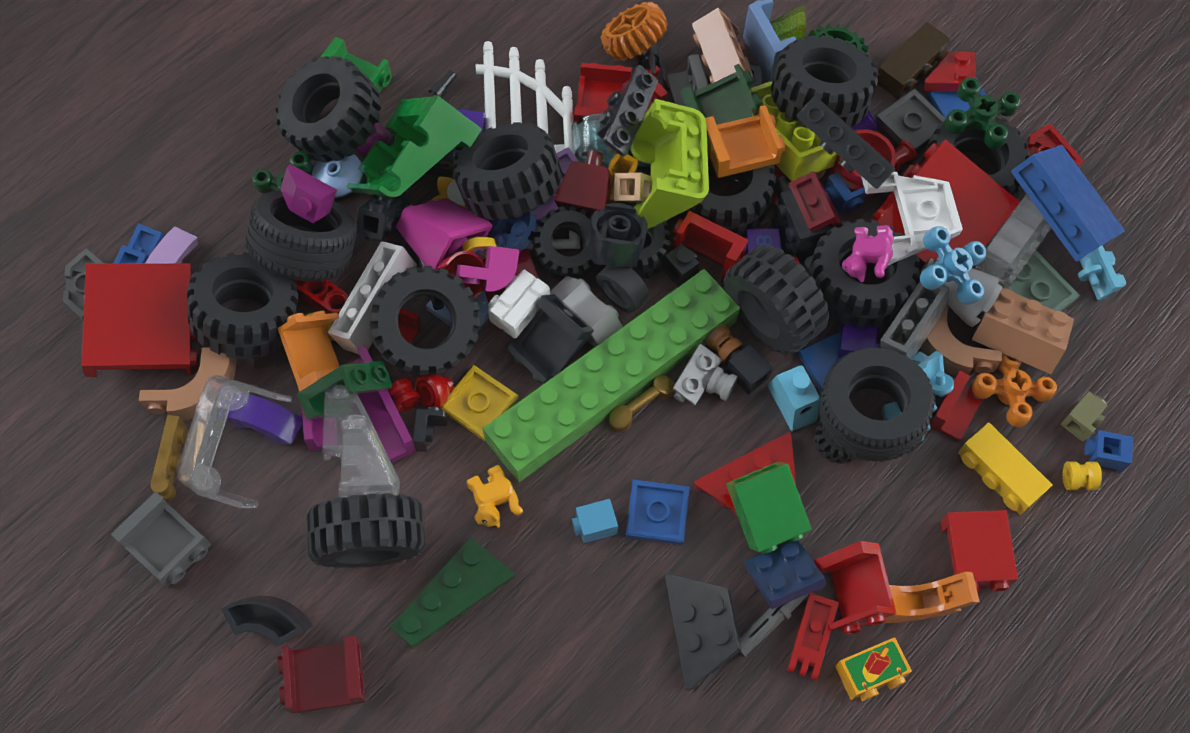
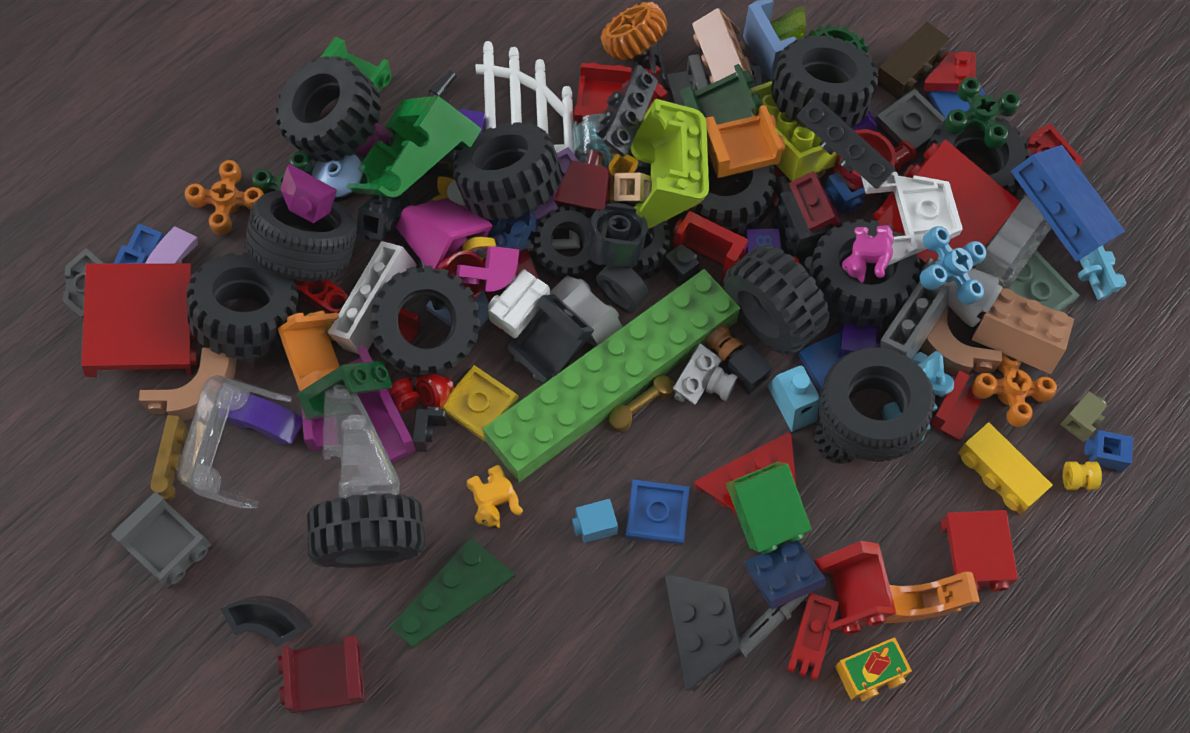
(223, 197): none -> orange gear

